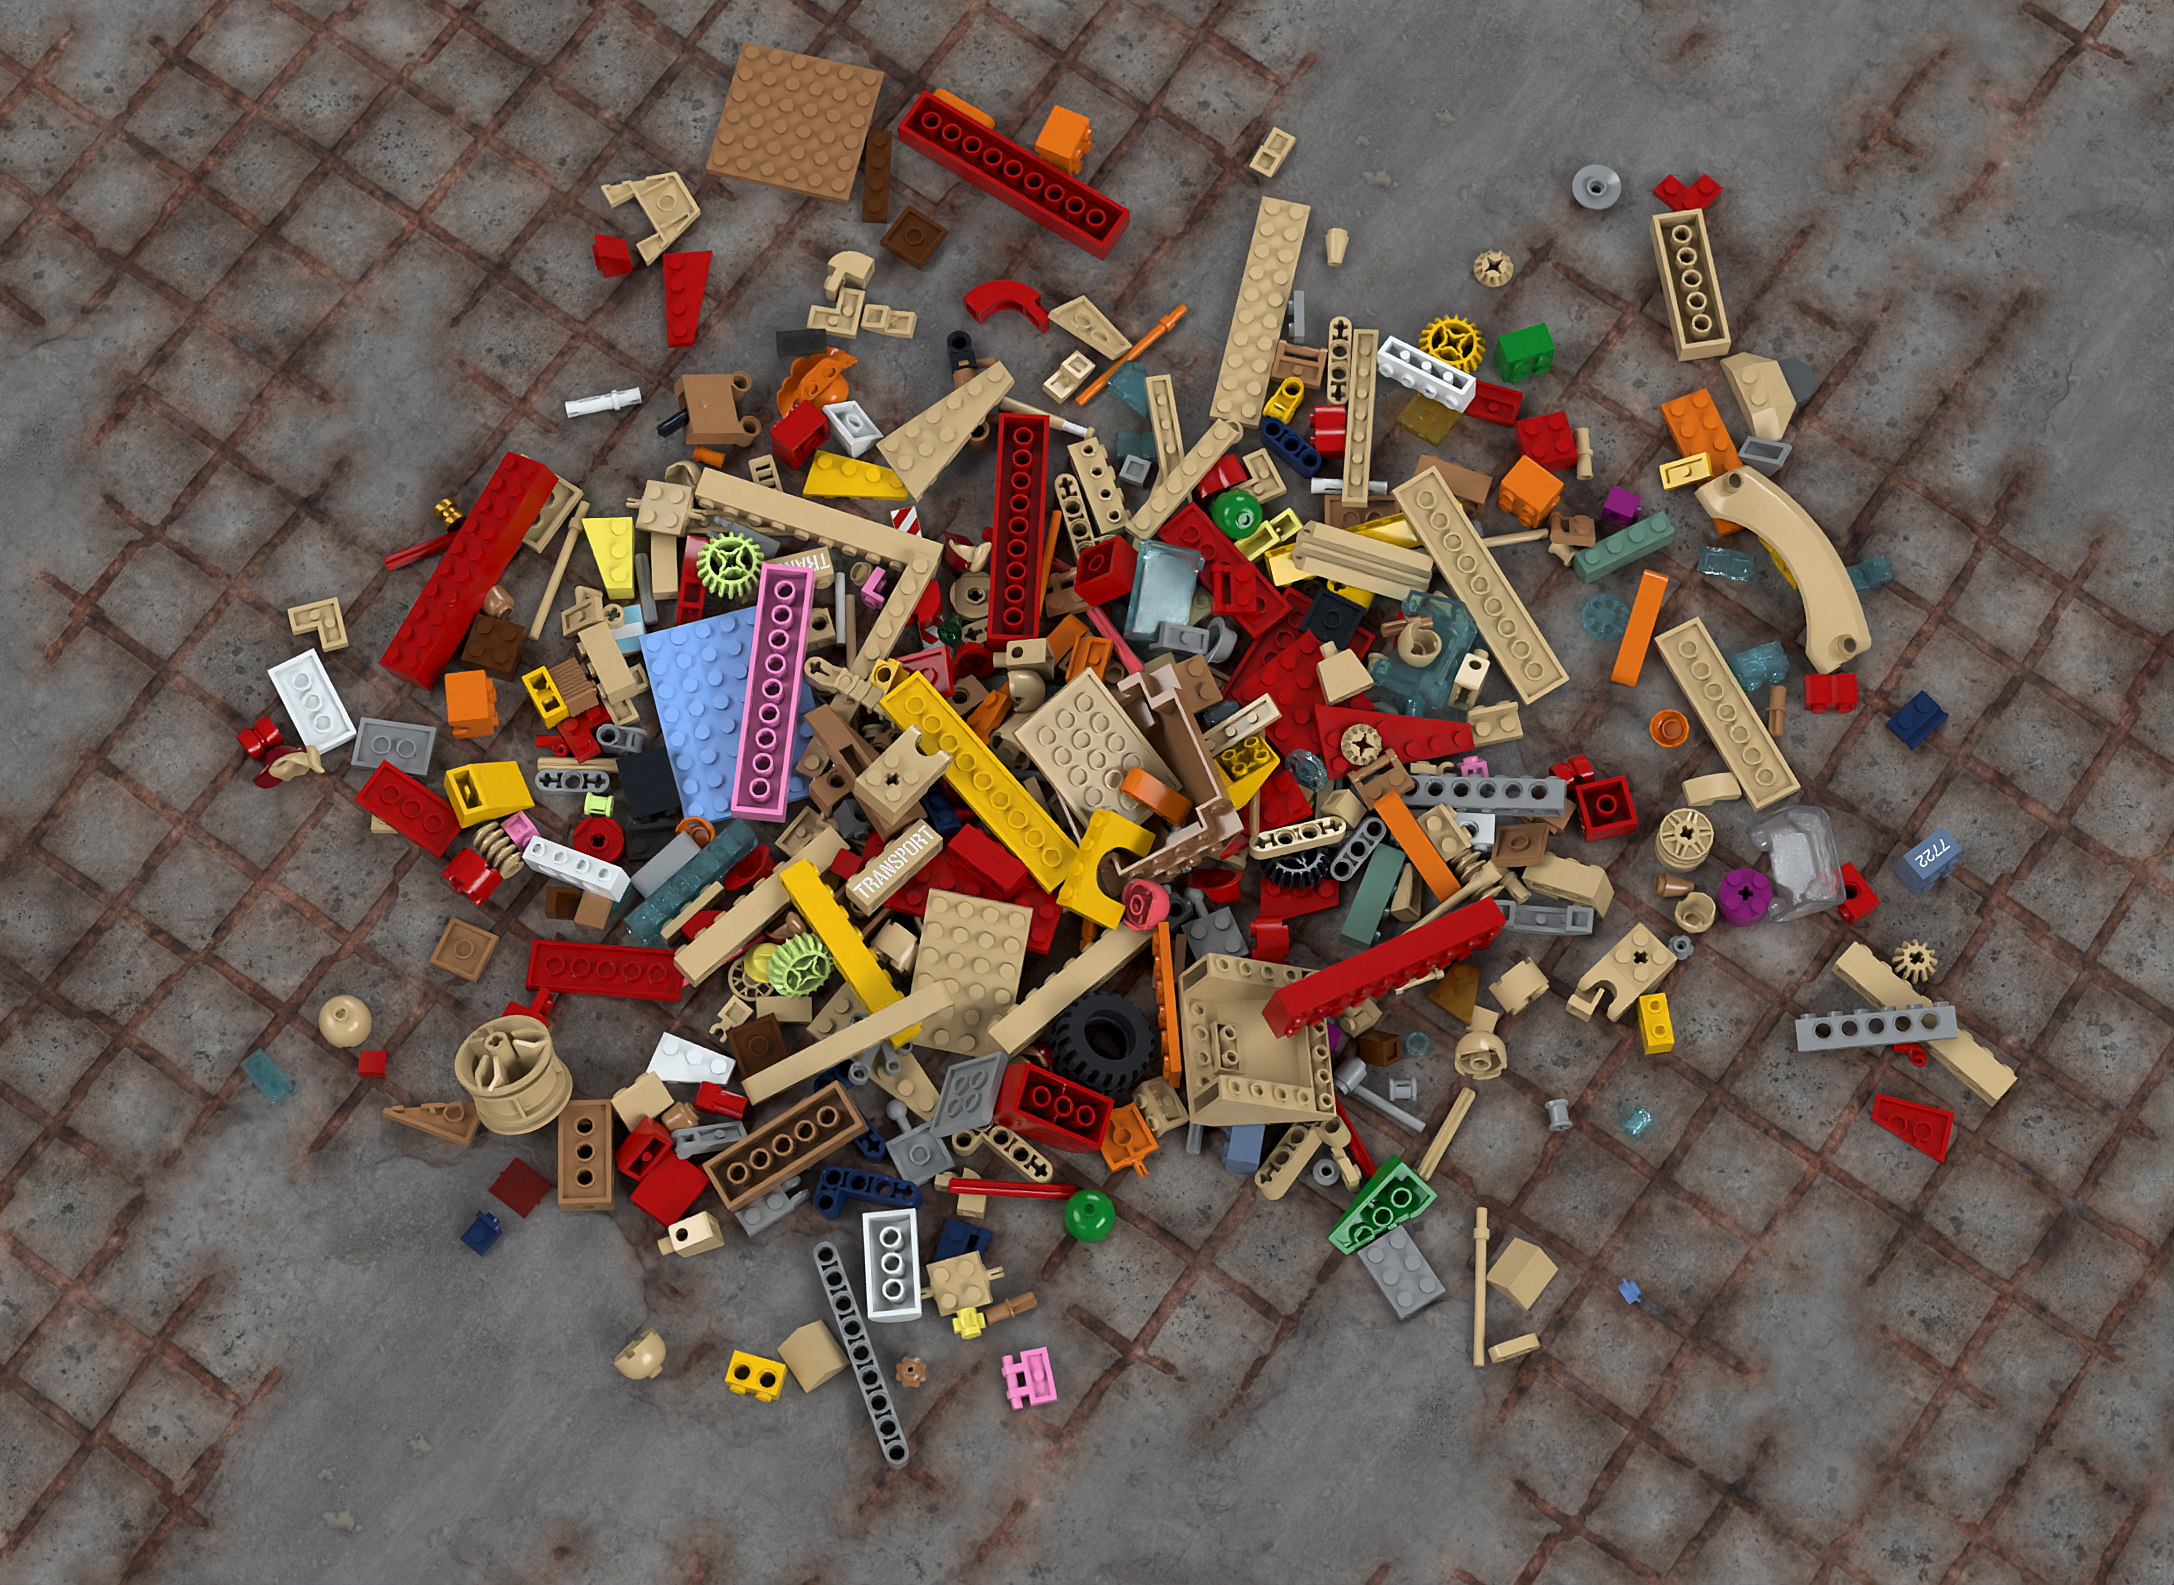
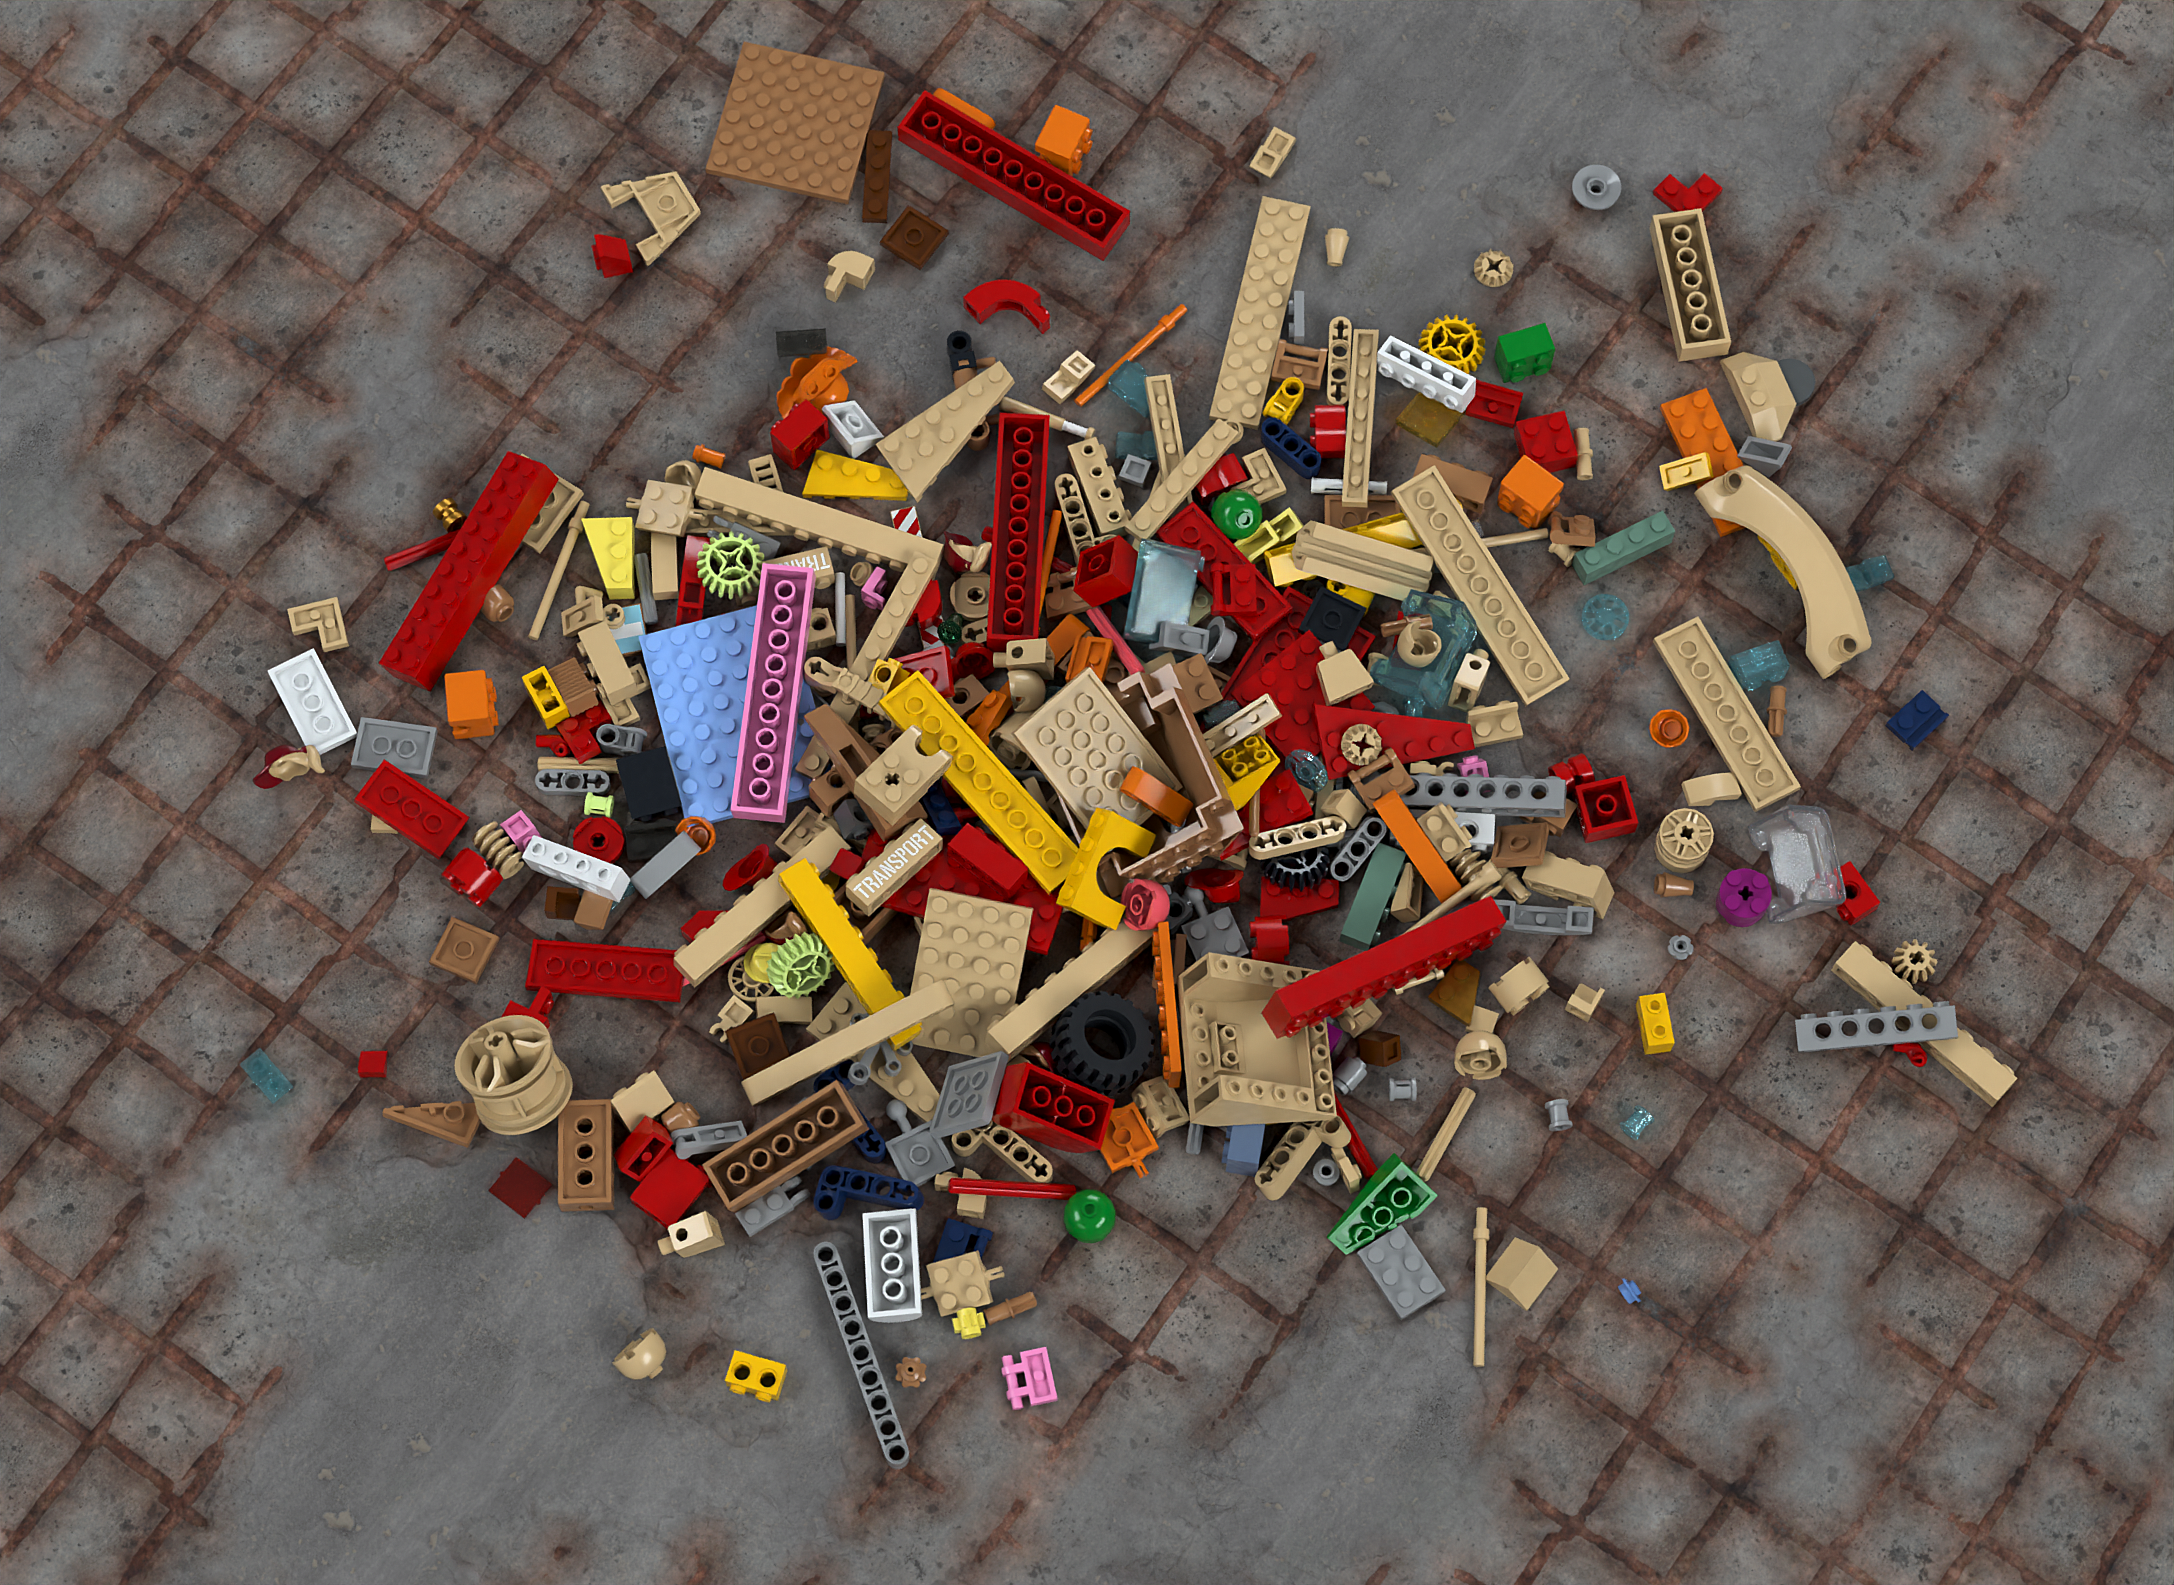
(259, 738): red wheel -> none
(345, 1021): tan cylinder -> none
(482, 1233): dark blue bracket -> none
(486, 791): yellow slope -> none
(495, 647): reddish brown brick -> none
(603, 402): white pin -> none
(684, 293): red wing -> none
(687, 883): clear light blue brick -> none
(689, 1063): white wing -> none
(708, 898): tan plate -> none
(709, 410): medium nougat piece -> none
(714, 1099): red piece -> none
(813, 1355): tan slope -> none
(842, 320): tan plate -> none
(888, 322): tan slope -> none
(897, 946): tan brick -> none
(1091, 326): tan wing -> none
(1389, 1108): light grey bar -> none
(1413, 1051): clear light blue bush -> none
(1513, 1348): tan beam -> none
(1622, 506): magenta brick -> none
(1625, 977): tan brick -> none
(1639, 628): orange beam -> none
(1695, 912): tan hair -> none
(1726, 562): clear light blue slope -> none
(1830, 693): red brick -> none
(1915, 1124): red wing -> none
(1928, 861): sand blue brick -> none

